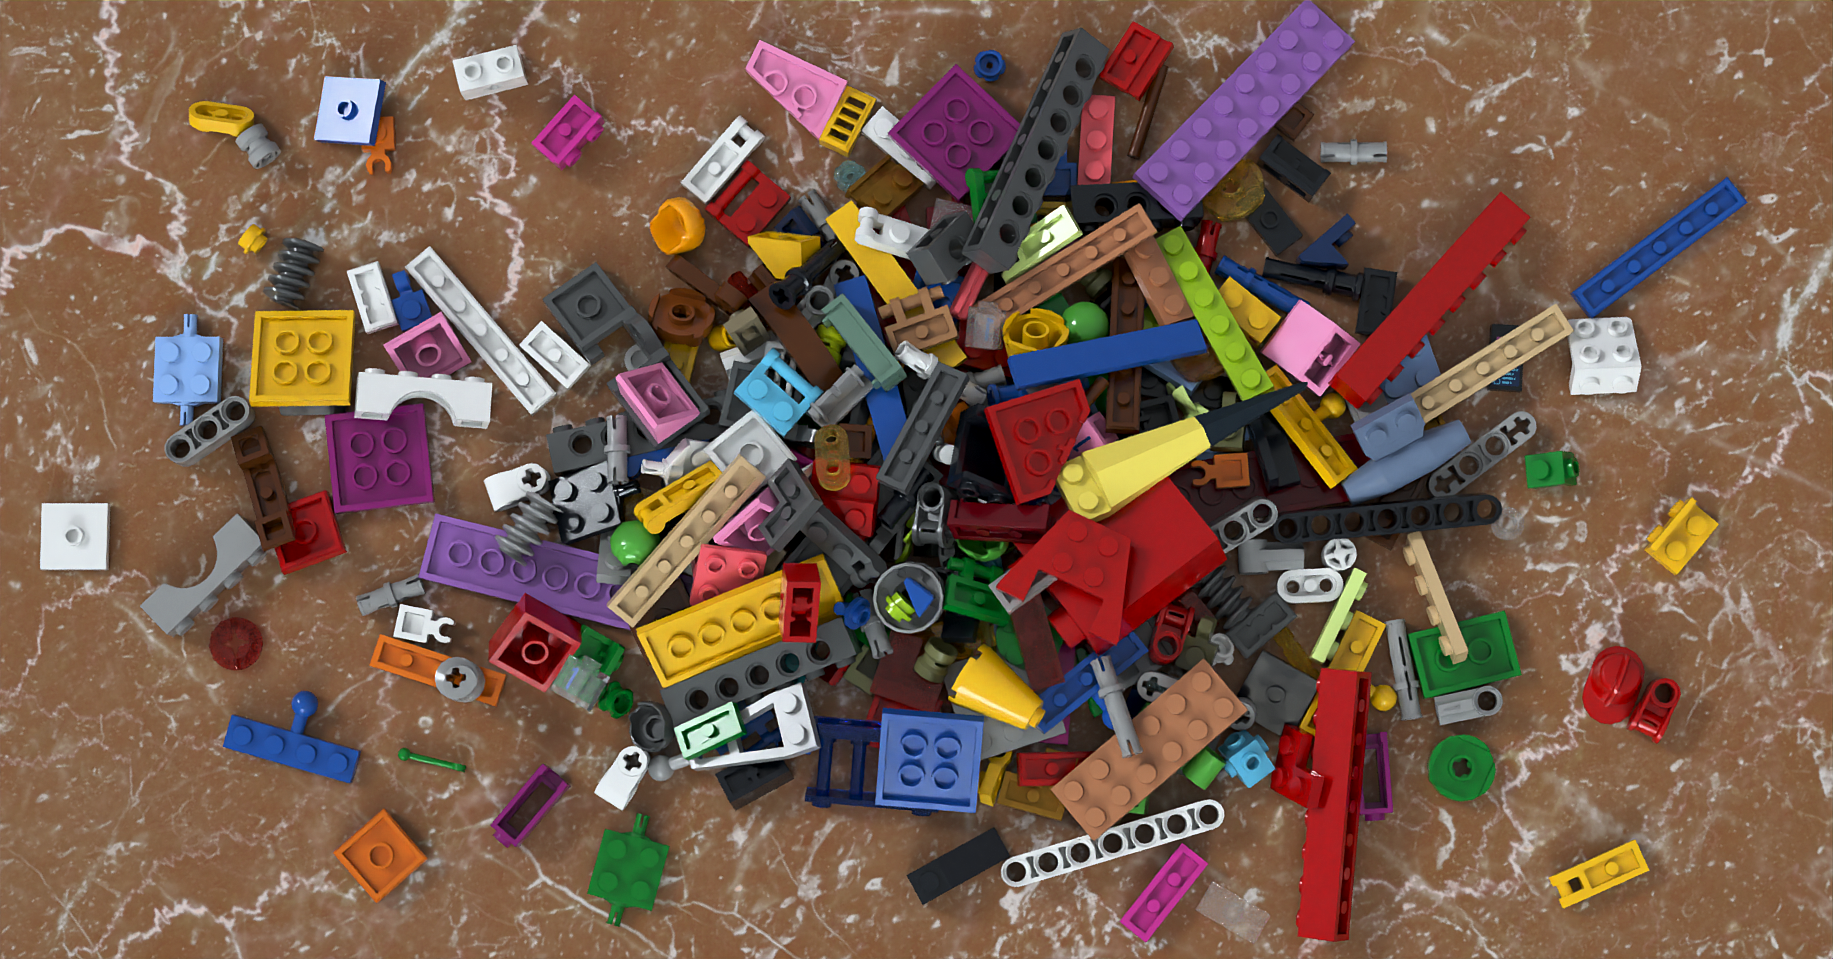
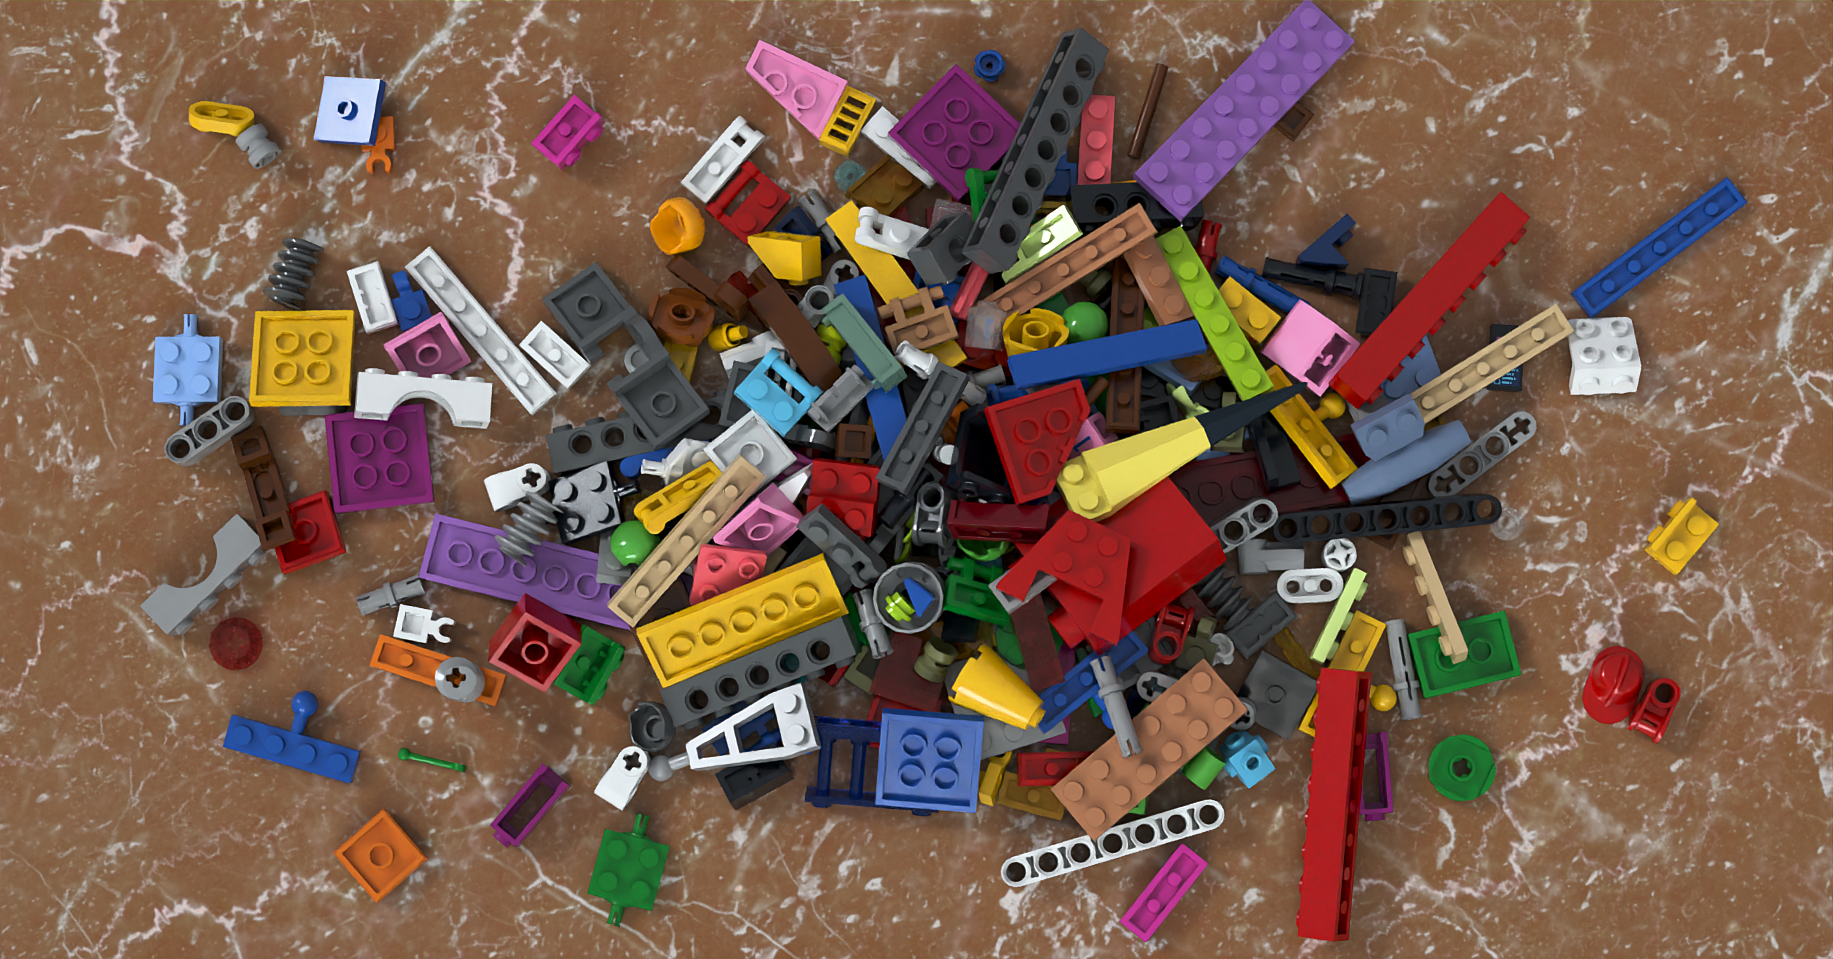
(75, 536): white plate -> none
(253, 239): yellow plate -> none
(490, 72): white brick -> none
(580, 681): clear brick -> none
(617, 449): light grey pin -> none
(623, 700): green plate -> none
(657, 400): bright pink slope -> none
(710, 731): plate -> none
(746, 330): dark tan plate -> none
(796, 505): dark grey plate -> none
(799, 279): black pin -> none
(799, 602): red brick -> none
(832, 455): clear yellow plate -> none
(855, 612): blue plate -> none
(958, 865): black slope -> none
(1136, 60): red plate -> none
(1227, 471): orange plate -> none
(1233, 912): clear plate -> none
(1242, 202): clear yellow plate -> none
(1274, 225): black plate -> none
(1291, 775): red plate -> none
(1293, 168): black hinge -> none
(1353, 152): light grey pin -> none
(1464, 705): light grey piece -> none
(1551, 469): green bracket -> none
(1600, 873): yellow plate -> none

